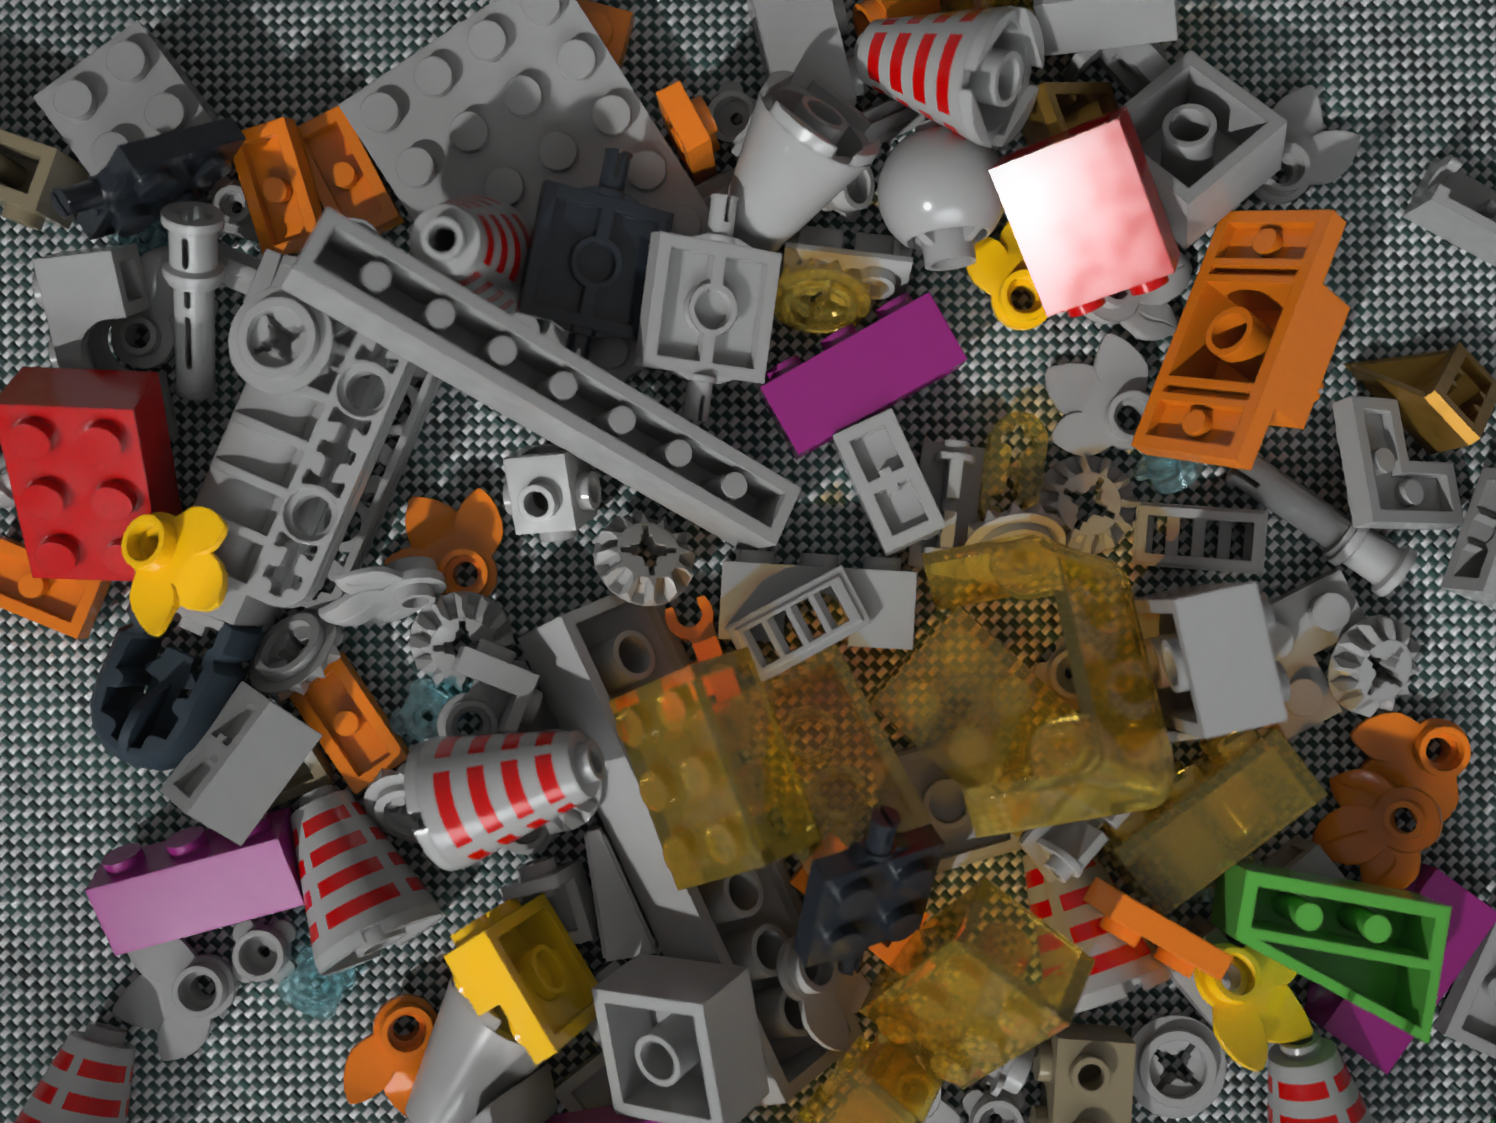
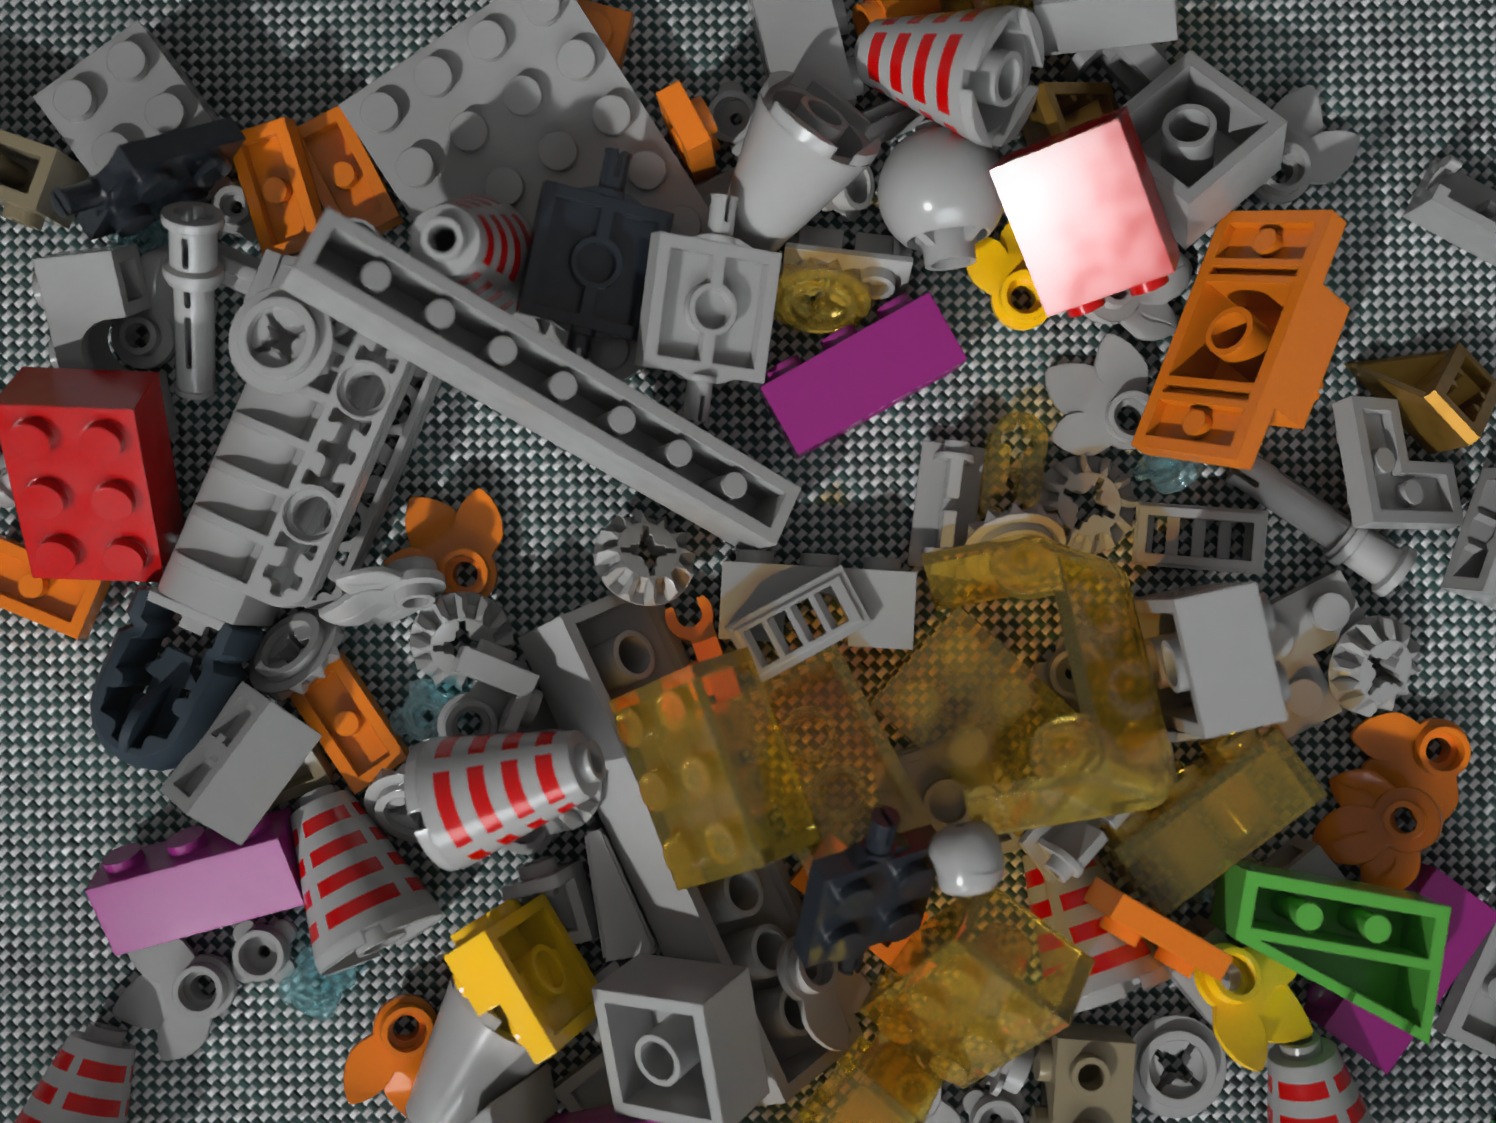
(175, 565): yellow plate -> none
(549, 492): light grey brick -> none
(888, 483): light grey hinge -> none
(967, 858): none -> light grey piece

